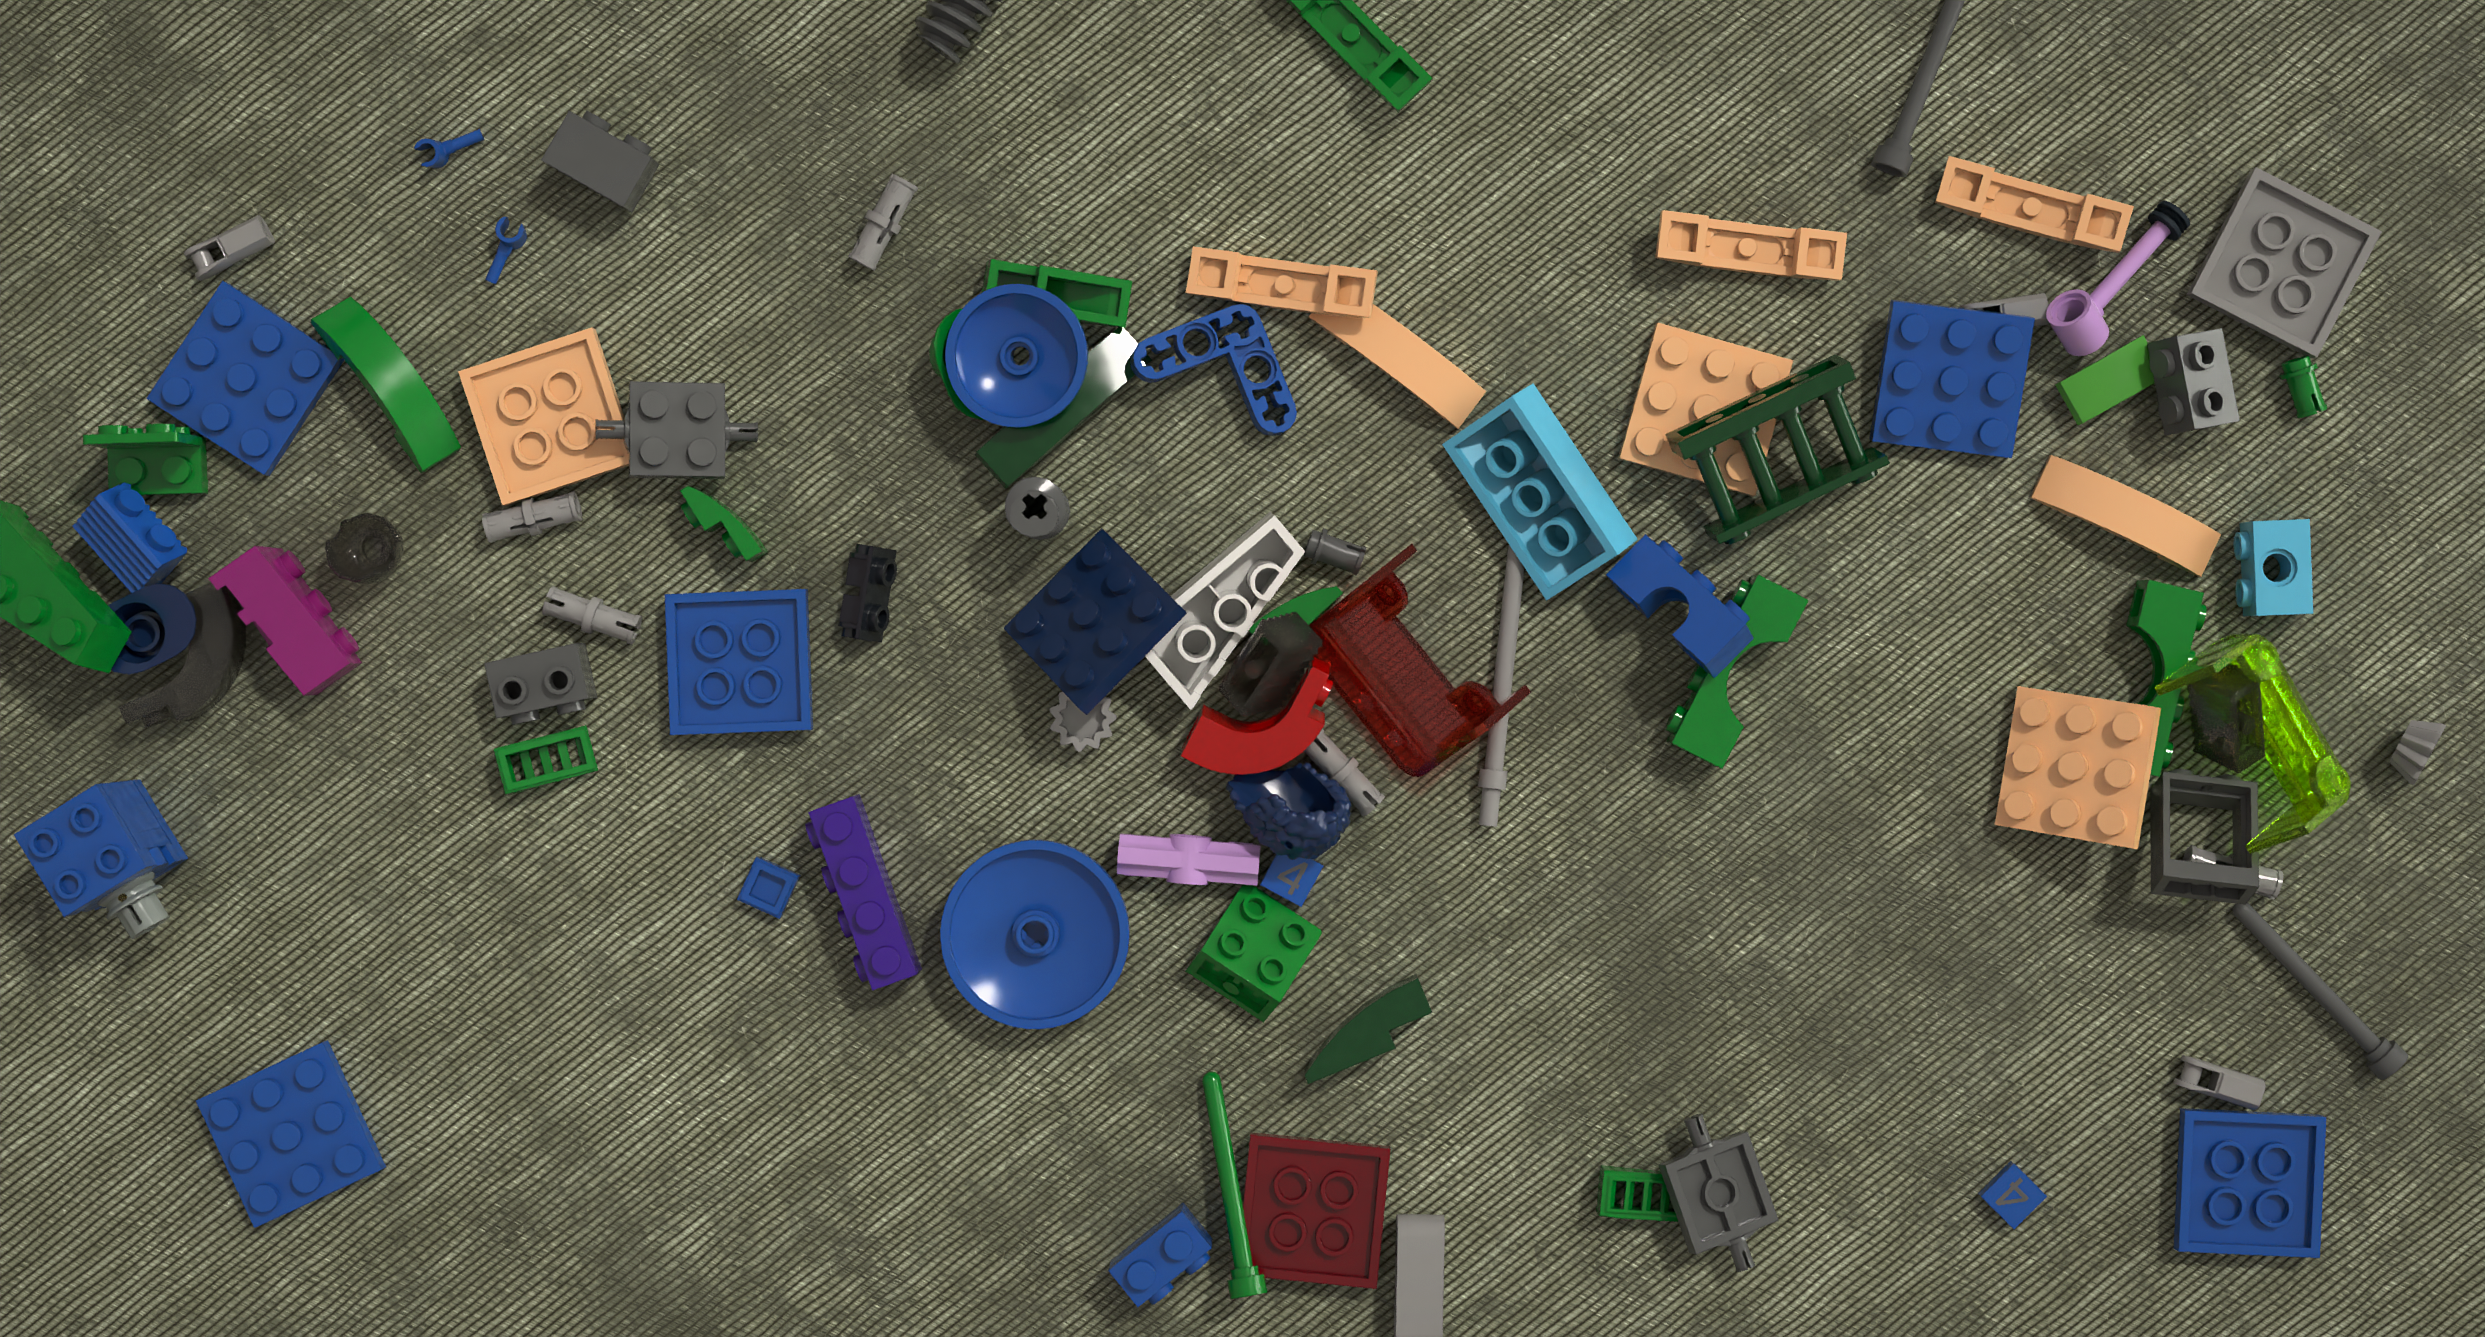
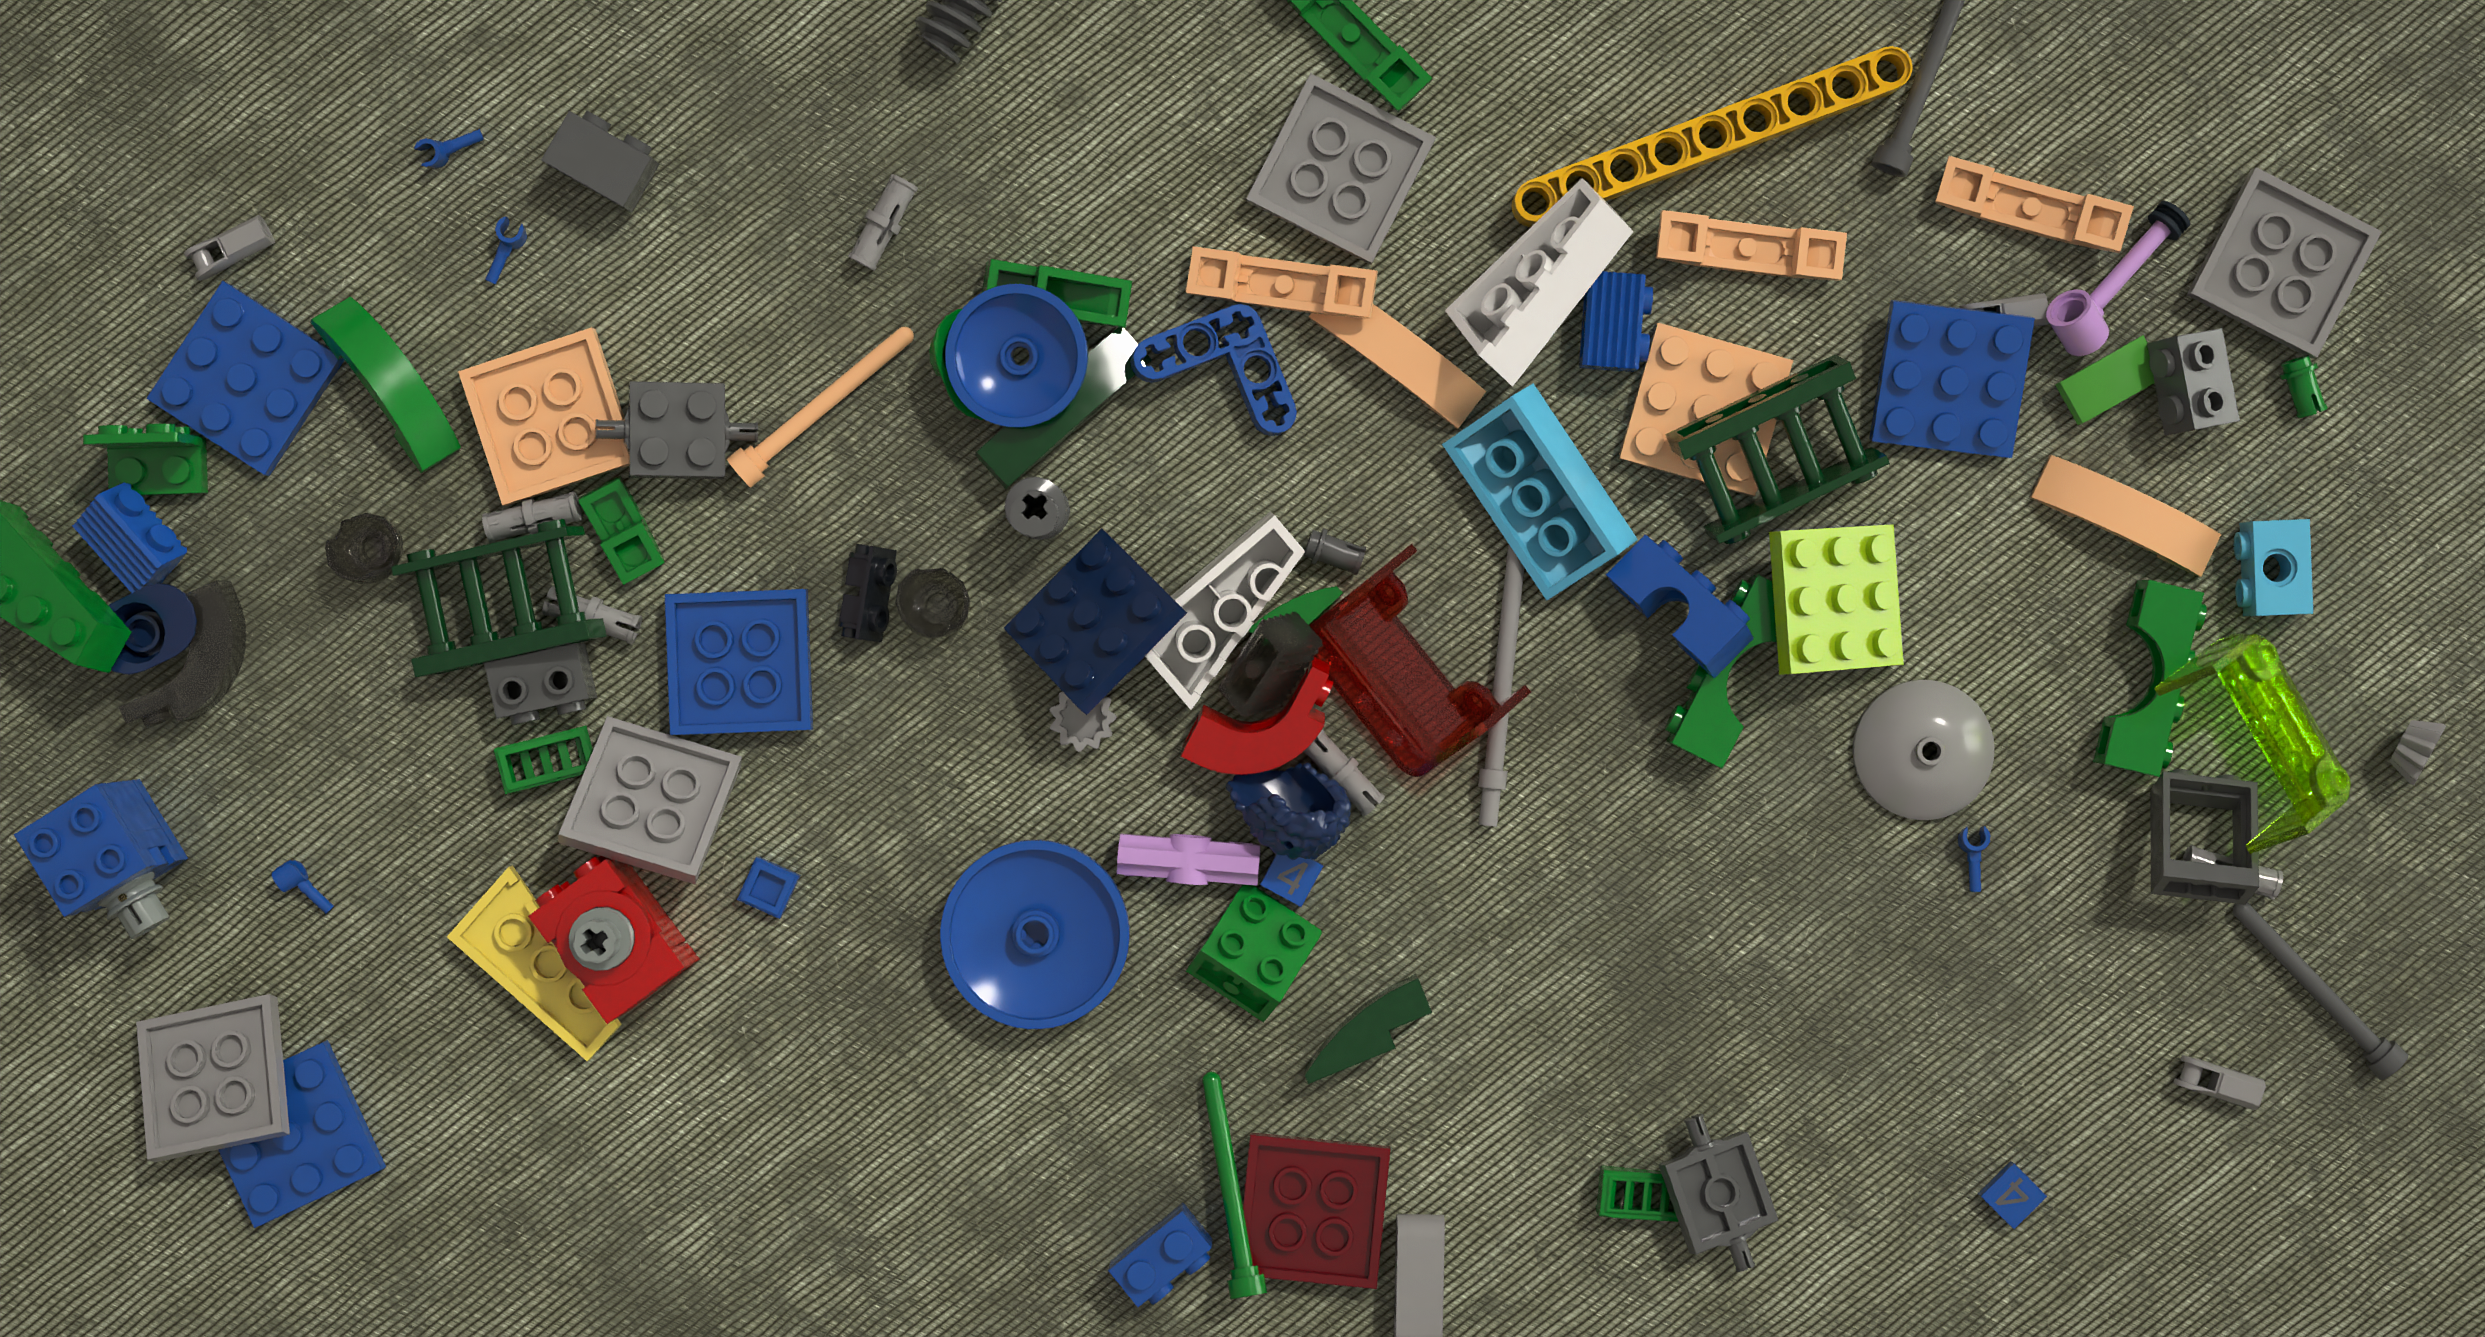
(212, 1078): none -> light grey plate
(289, 617): magenta wedge -> none
(294, 874): none -> blue hand
(518, 957): none -> light yellow wing
(528, 633): none -> dark green fence
(612, 935): none -> red piece
(621, 530): none -> green slope
(650, 800): none -> light grey plate
(712, 514): green slope -> none
(753, 461): none -> light nougat piece
(865, 892): dark purple brick -> none
(933, 602): none -> clear smoke hair
(1340, 169): none -> light grey plate
(1539, 281): none -> white wedge
(1613, 322): none -> blue brick
(1730, 124): none -> yellow beam
(1836, 598): none -> plate
(1891, 744): none -> light grey dish
(1974, 856): none -> blue hand
(2078, 767): light nougat plate -> none
(2227, 718): clear smoke brick -> none
(2250, 1183): blue plate -> none

